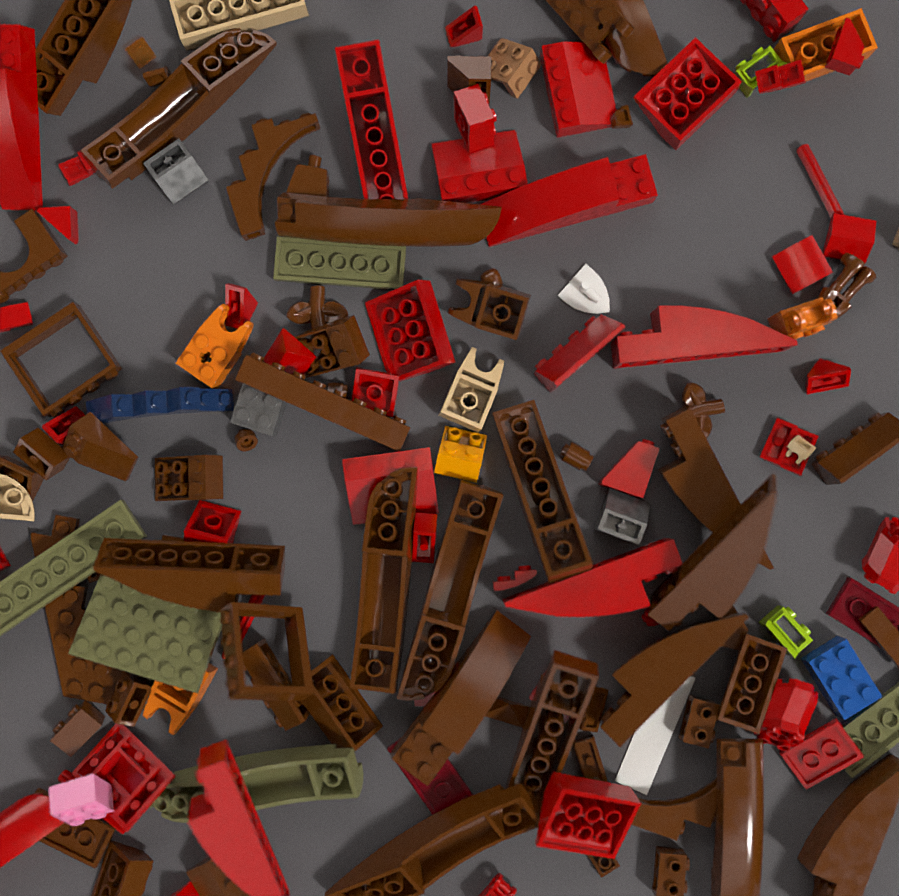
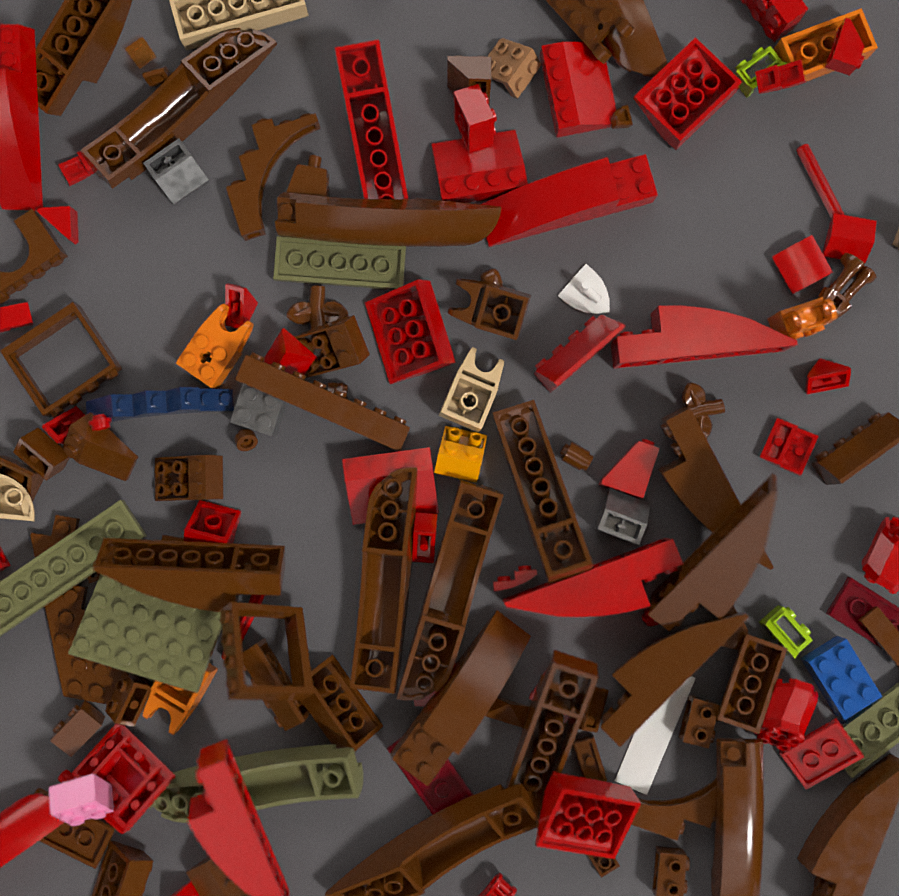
(100, 422): none -> red plate
(376, 389): red slope -> none
(465, 28): red slope -> none
(800, 447): tan tile -> none

